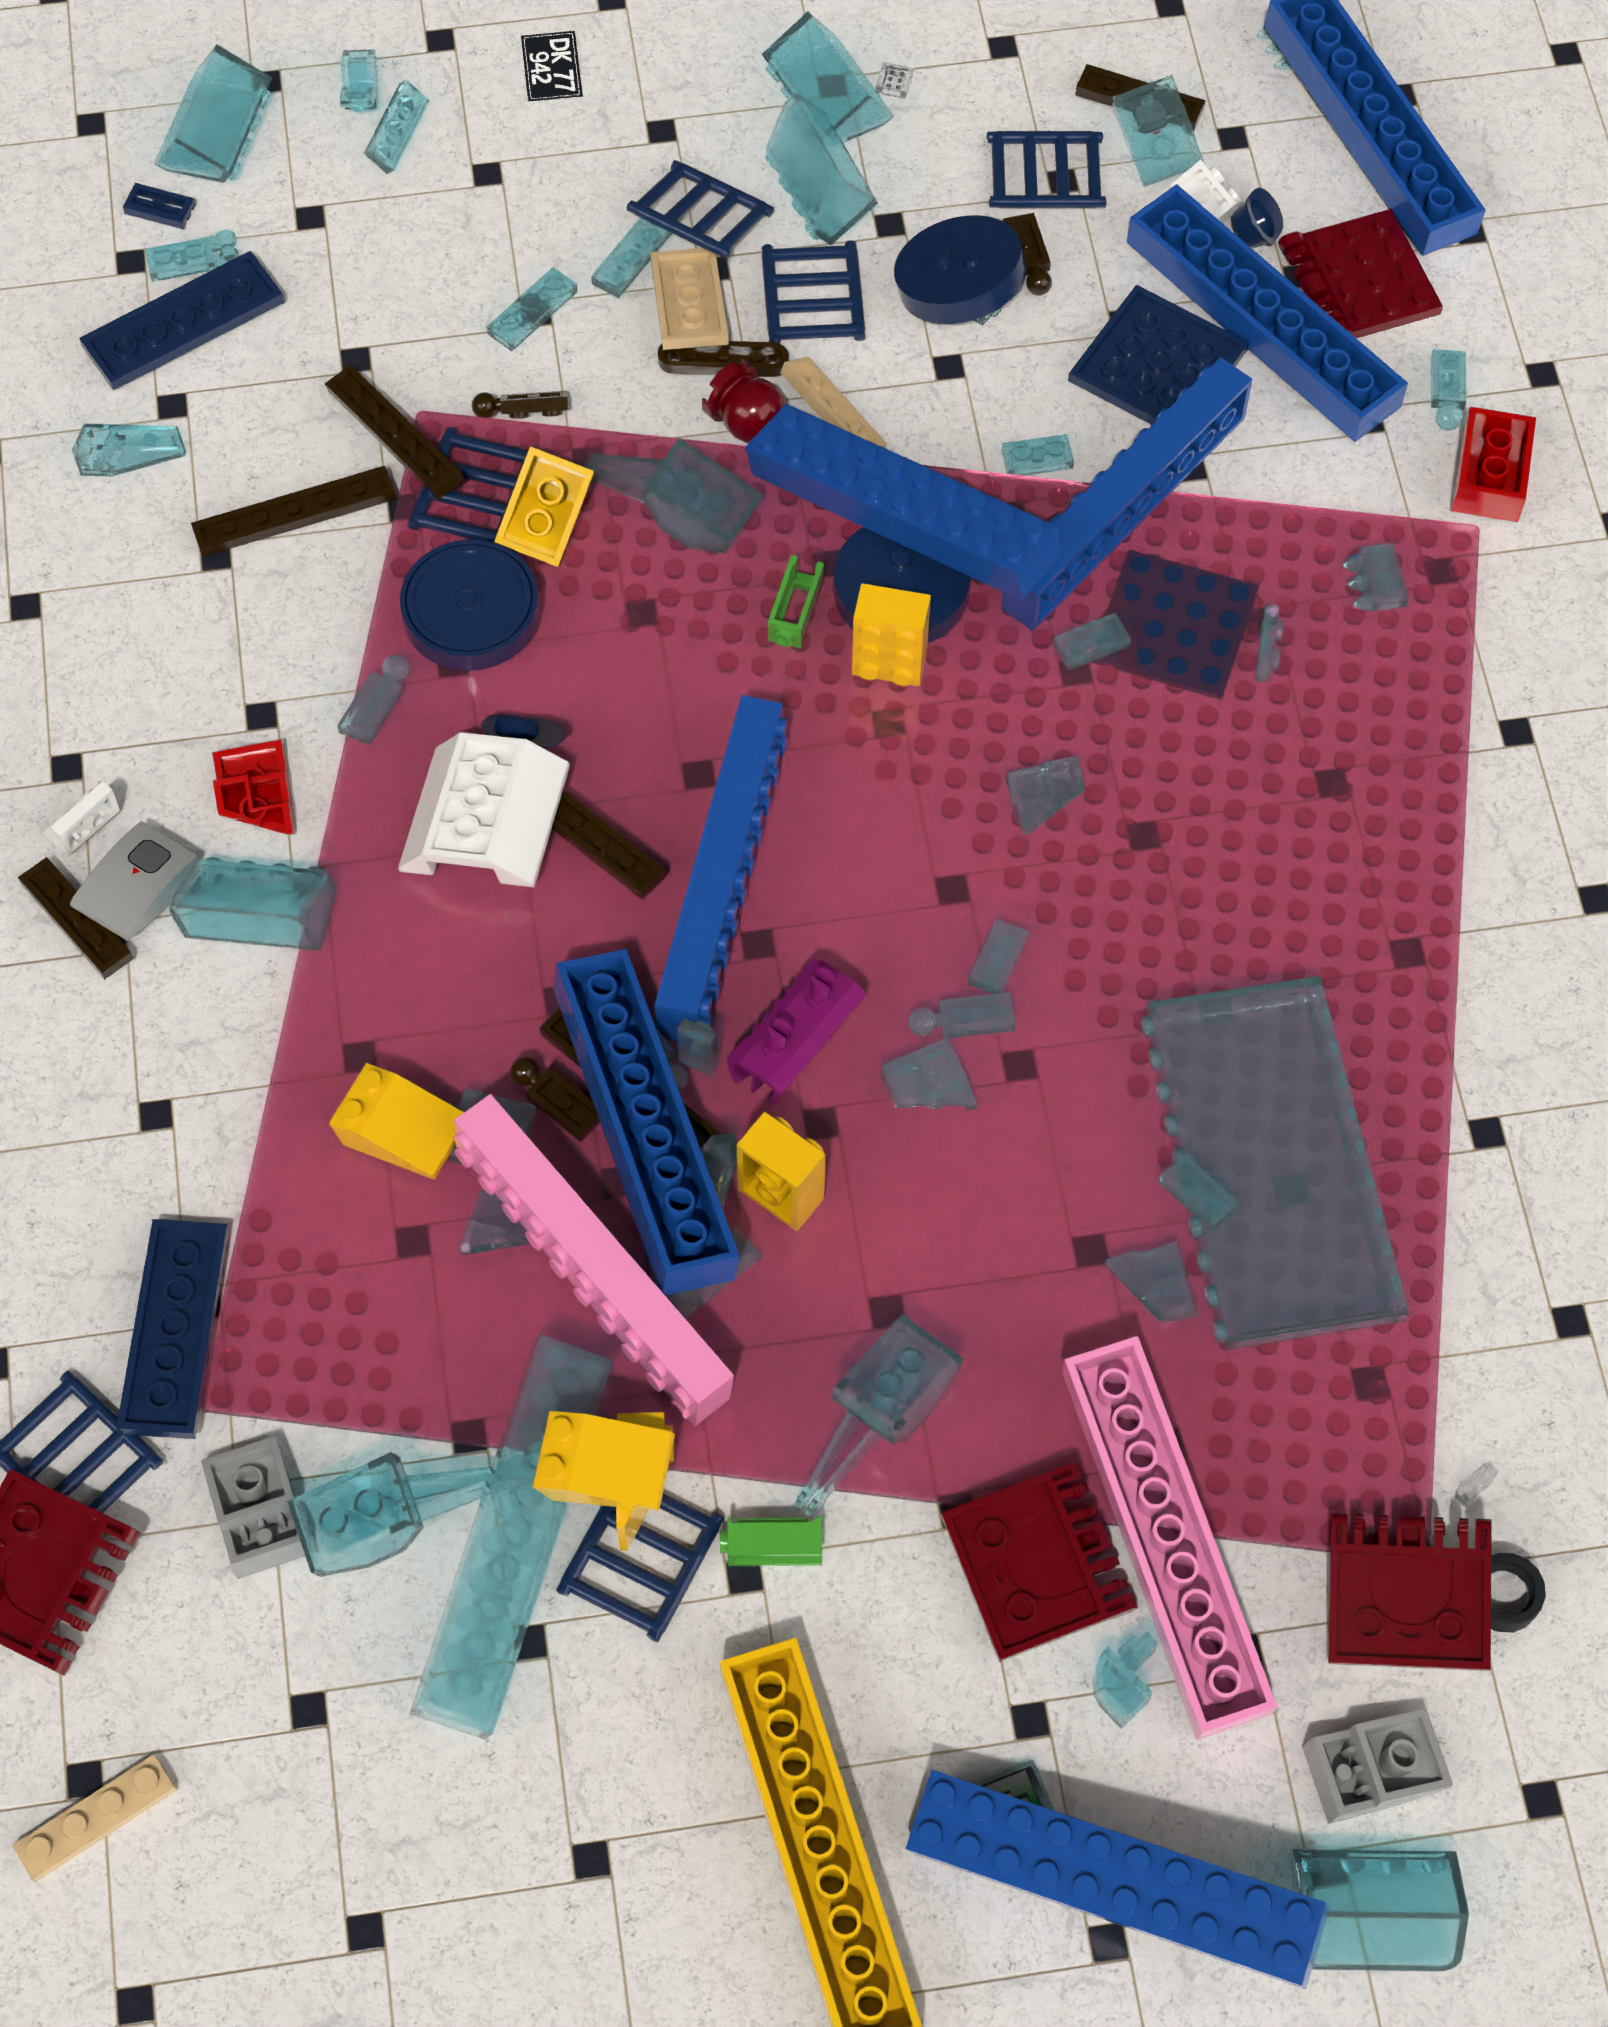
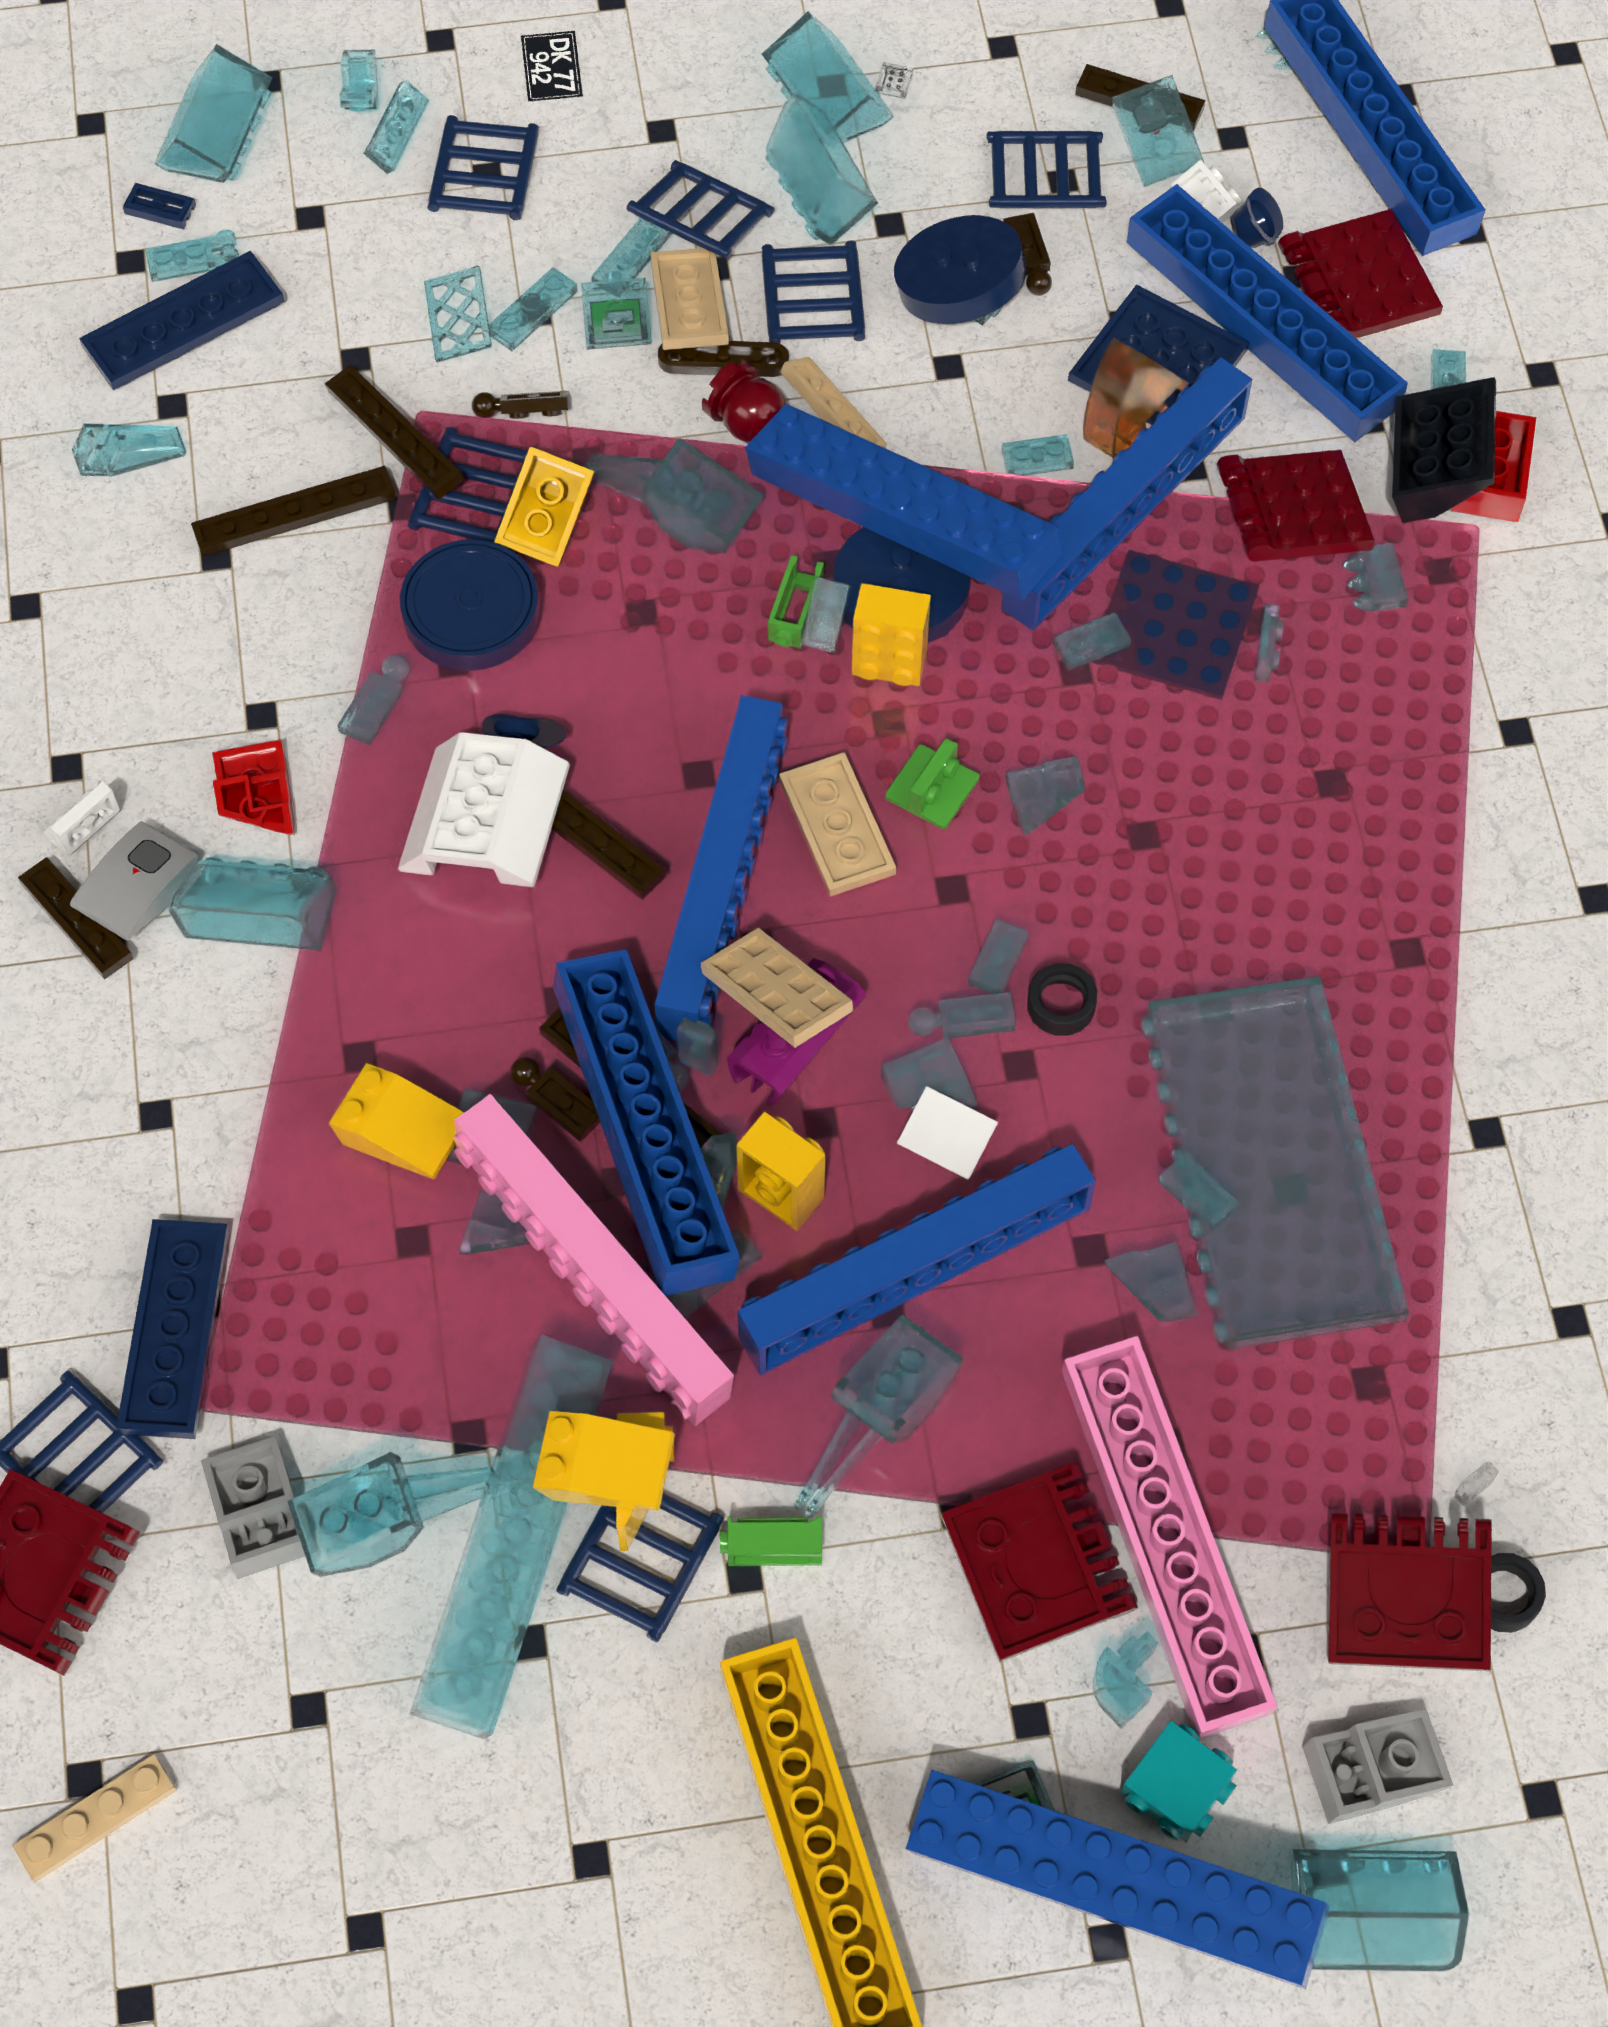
(438, 333): none -> clear light blue window
(518, 184): none -> dark blue bar
(616, 313): none -> clear light blue tile
(777, 987): none -> tan plate
(825, 614): none -> clear light blue plate
(837, 824): none -> tan plate
(915, 1258): none -> blue brick
(933, 784): none -> bright green bracket
(947, 1132): none -> white sticker
(1062, 974): none -> black tyre
(1124, 397): none -> clear orange wedge
(1180, 1782): none -> teal brick
(1295, 505): none -> dark red hinge
(1443, 447): none -> black slope

